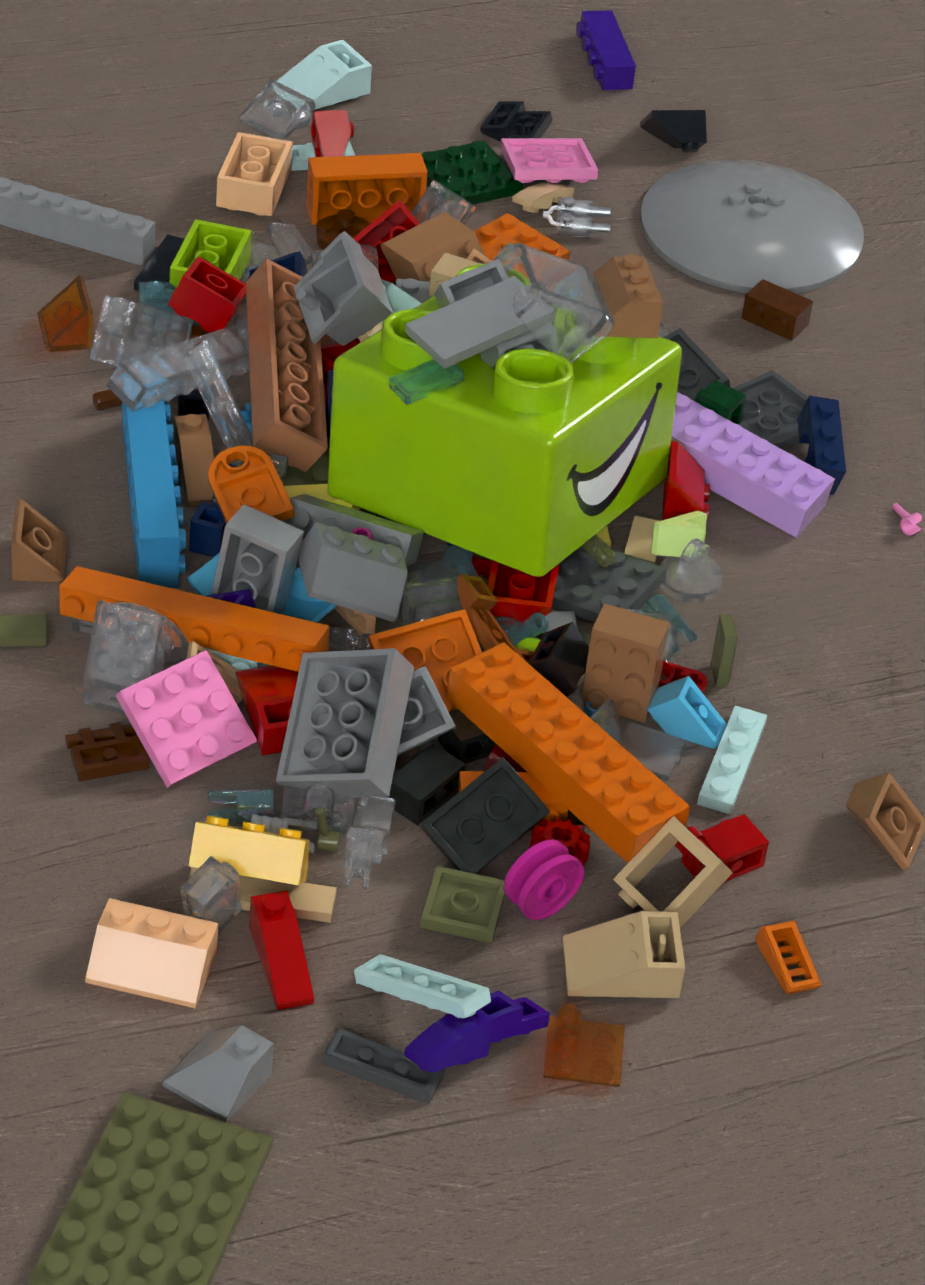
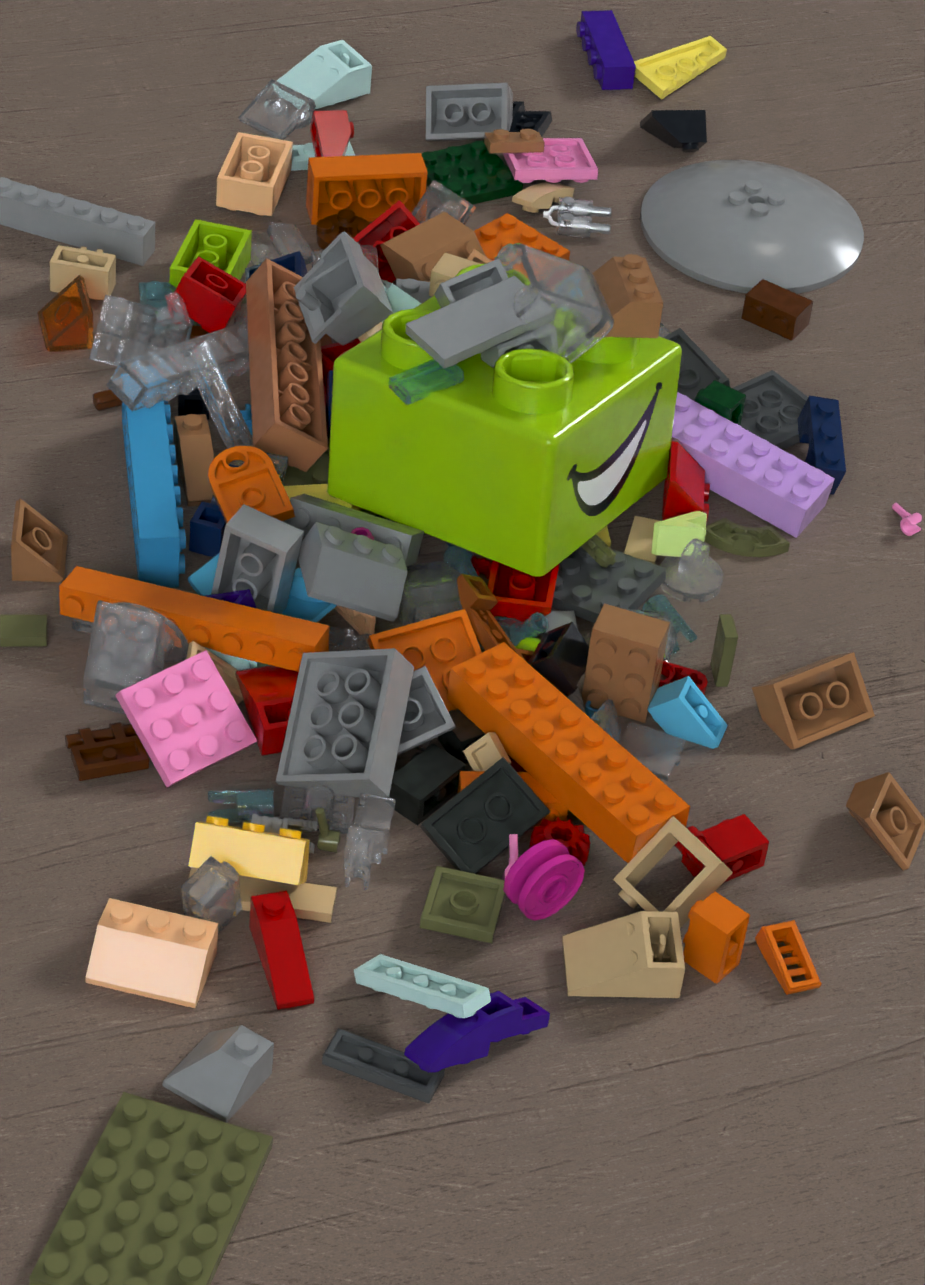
(95, 267): none -> tan brick
(159, 264): black tile -> none
(174, 312): none -> clear tile
(467, 110): none -> light grey slope
(485, 752): none -> tan plate
(513, 853): none -> bright pink hand
(514, 142): none -> medium nougat plate
(583, 1049): clear orange hinge -> none
(677, 66): none -> light yellow wing
(715, 936): none -> orange brick
(732, 760): light aqua plate -> none
(745, 540): none -> olive tile
(814, 700): none -> medium nougat slope

